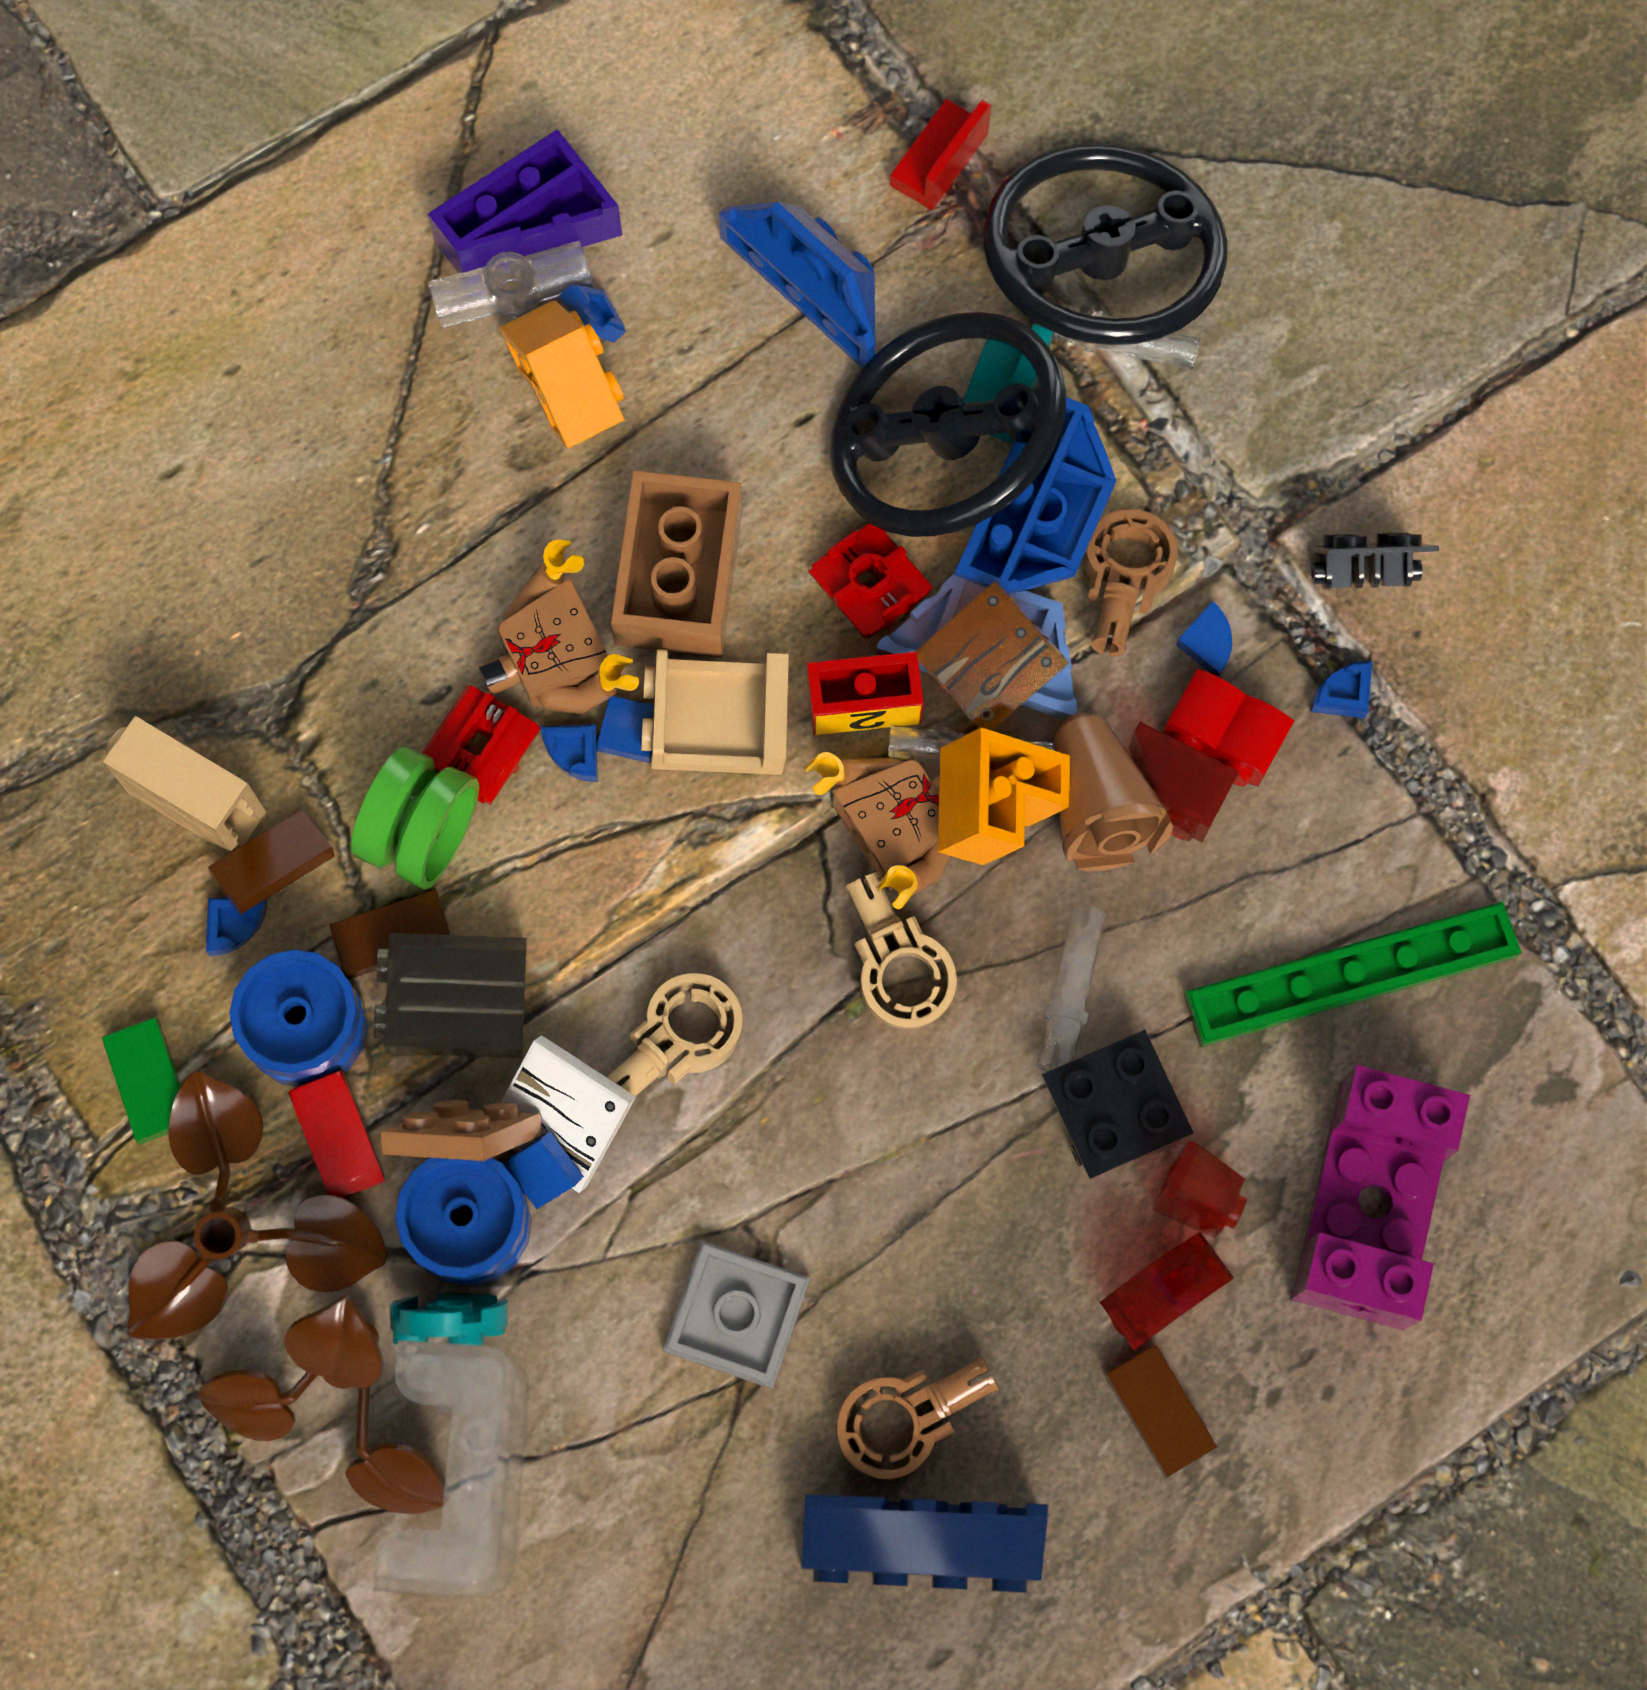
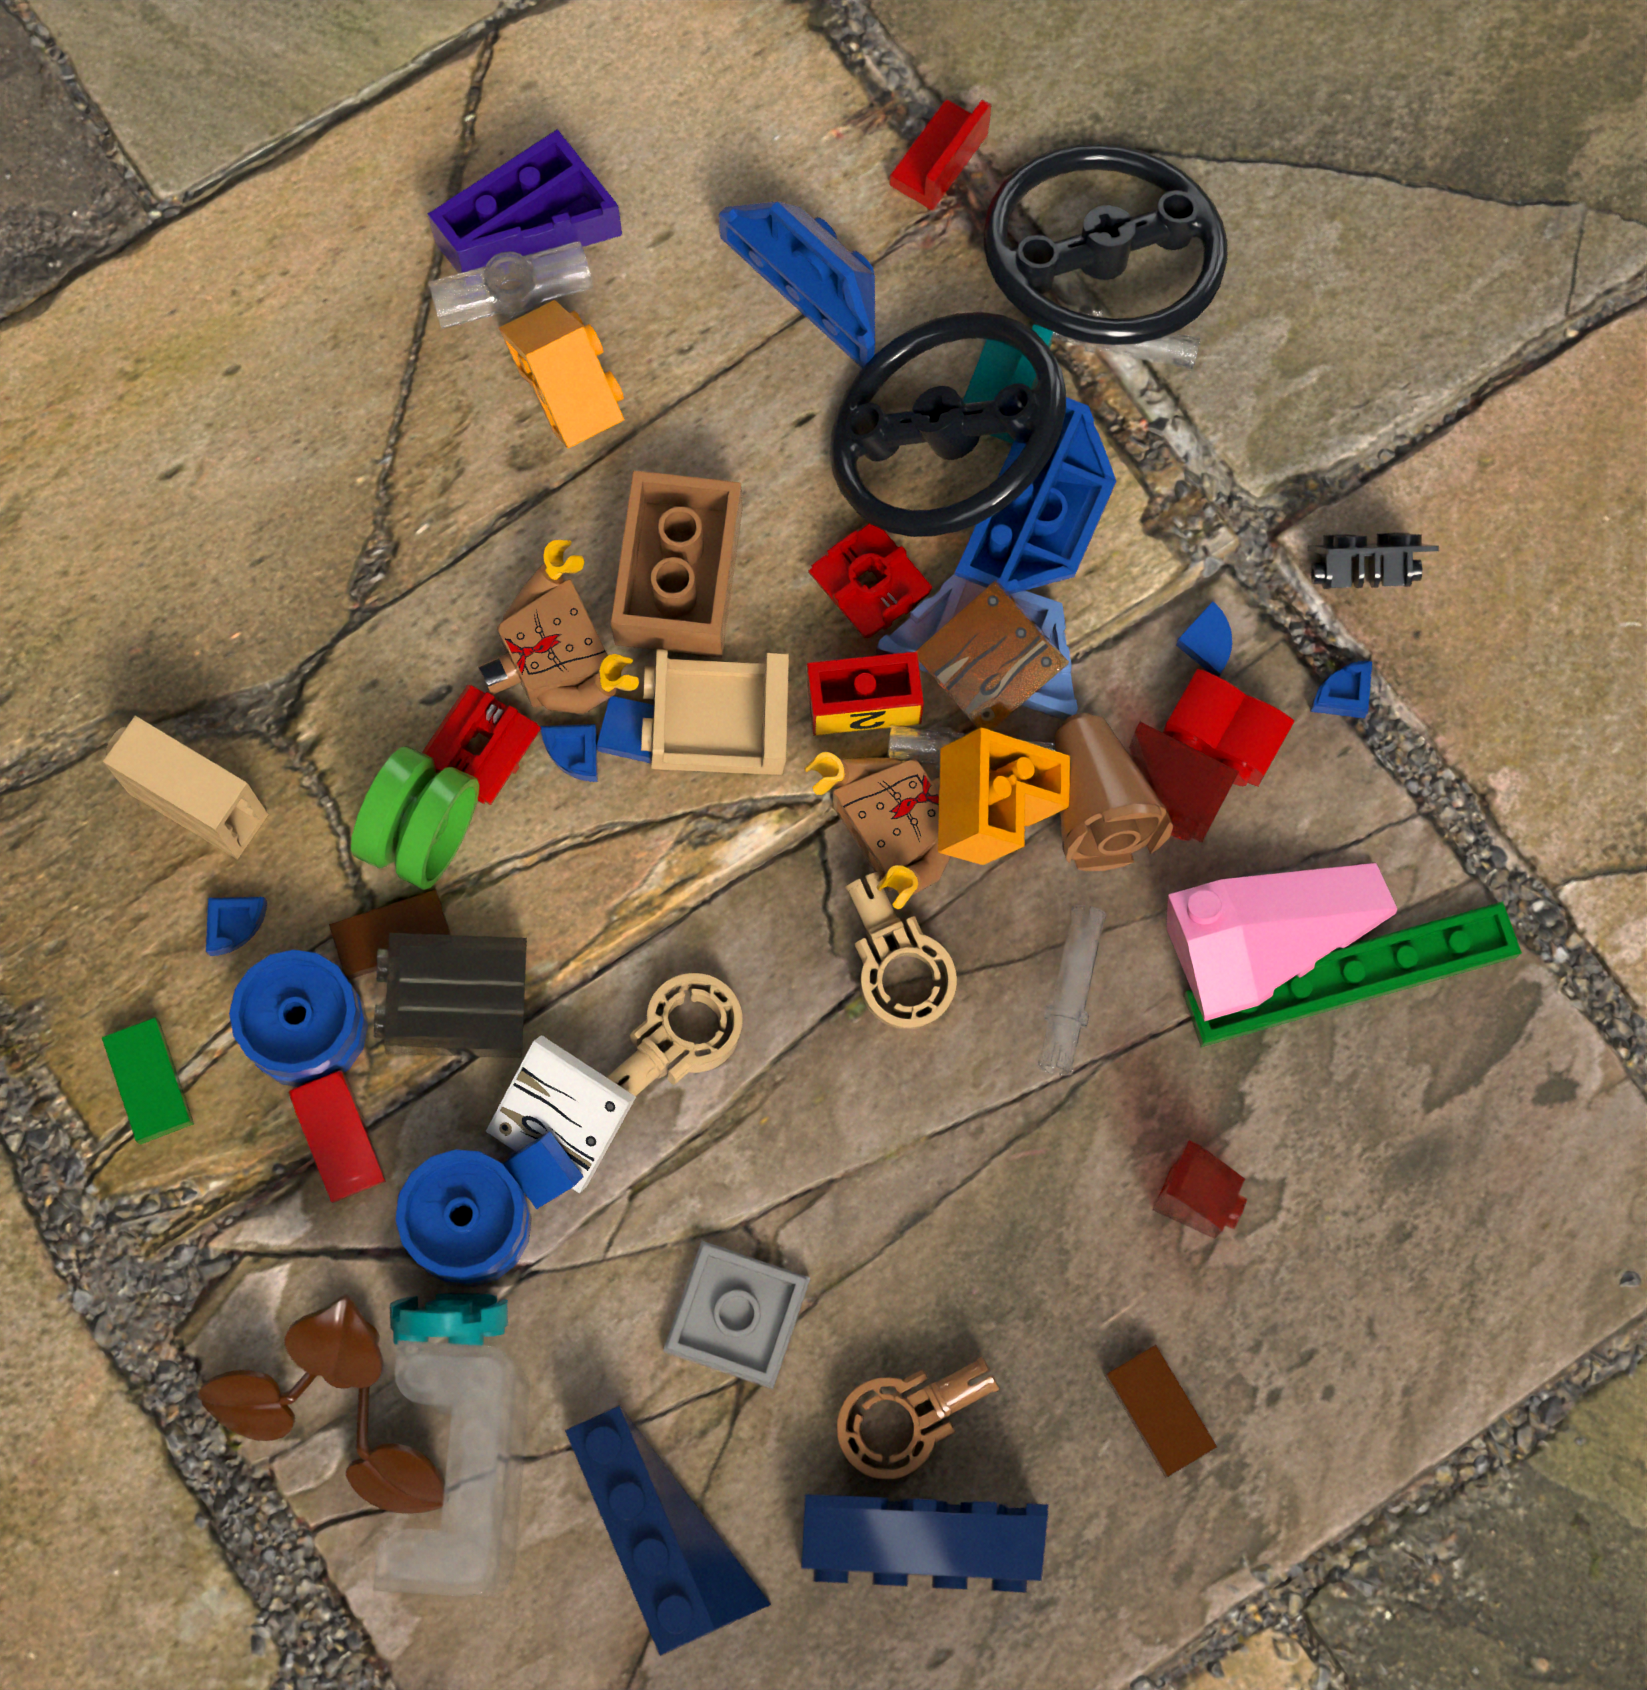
(173, 1287): reddish brown plant -> none
(271, 861): reddish brown tile -> none
(461, 1132): medium nougat plate -> none
(594, 309): blue tile -> none
(666, 1546): none -> dark blue wedge
(1117, 1104): black hinge -> none
(1126, 582): medium nougat pin -> none
(1166, 1290): clear red slope -> none
(1261, 930): none -> bright pink wedge
(1391, 1139): magenta plate -> none

